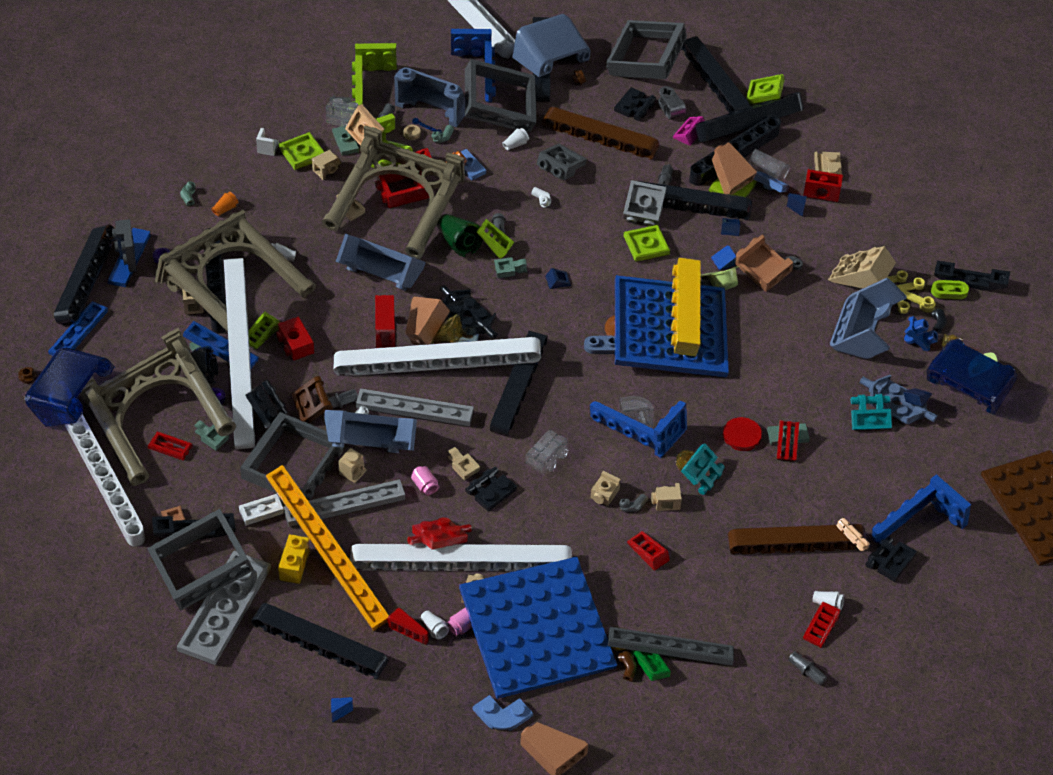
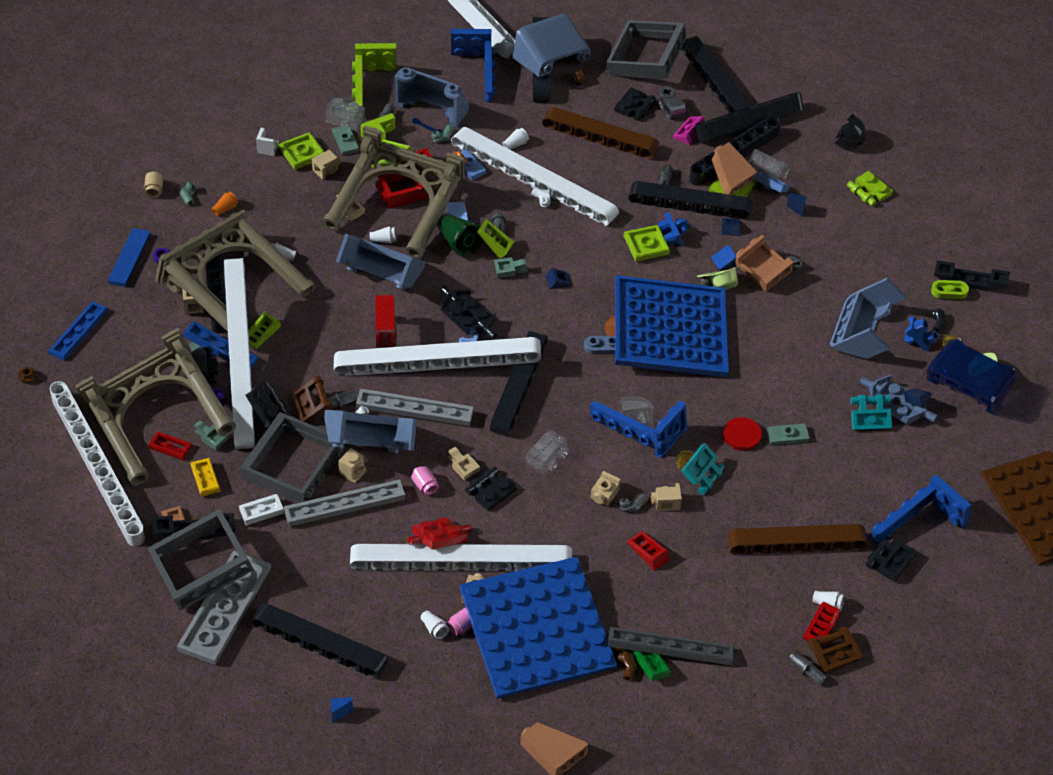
(59, 384): clear blue windscreen -> none
(84, 275): black beam -> none
(125, 243): dark grey plate -> none
(153, 184): none -> tan brick
(205, 477): none -> yellow plate
(294, 559): yellow brick -> none
(295, 338): red brick -> none
(328, 548): light orange plate -> none
(359, 119): light nougat plate -> none
(386, 235): none -> white cone
(406, 625): red slope -> none
(412, 132): tan tile -> none
(425, 319): nougat slope -> none
(450, 330): clear yellow slope -> none
(457, 209): none -> light blue slope
(493, 114): dark grey window -> none
(500, 718): medium blue plate -> none
(535, 175): none -> white beam
(560, 161): dark grey plate -> none
(644, 203): light grey plate -> none
(679, 227): none -> blue hips
(687, 307): yellow brick -> none
(765, 89): lime plate -> none
(789, 424): red tile -> none
(823, 185): red brick -> none
(828, 162): tan plate -> none
(837, 655): none -> reddish brown plate
(851, 133): none -> black cylinder
(853, 534): light nougat axle -> none
(863, 268): tan slope -> none
(874, 187): none -> lime plate
(926, 304): light yellow plant -> none

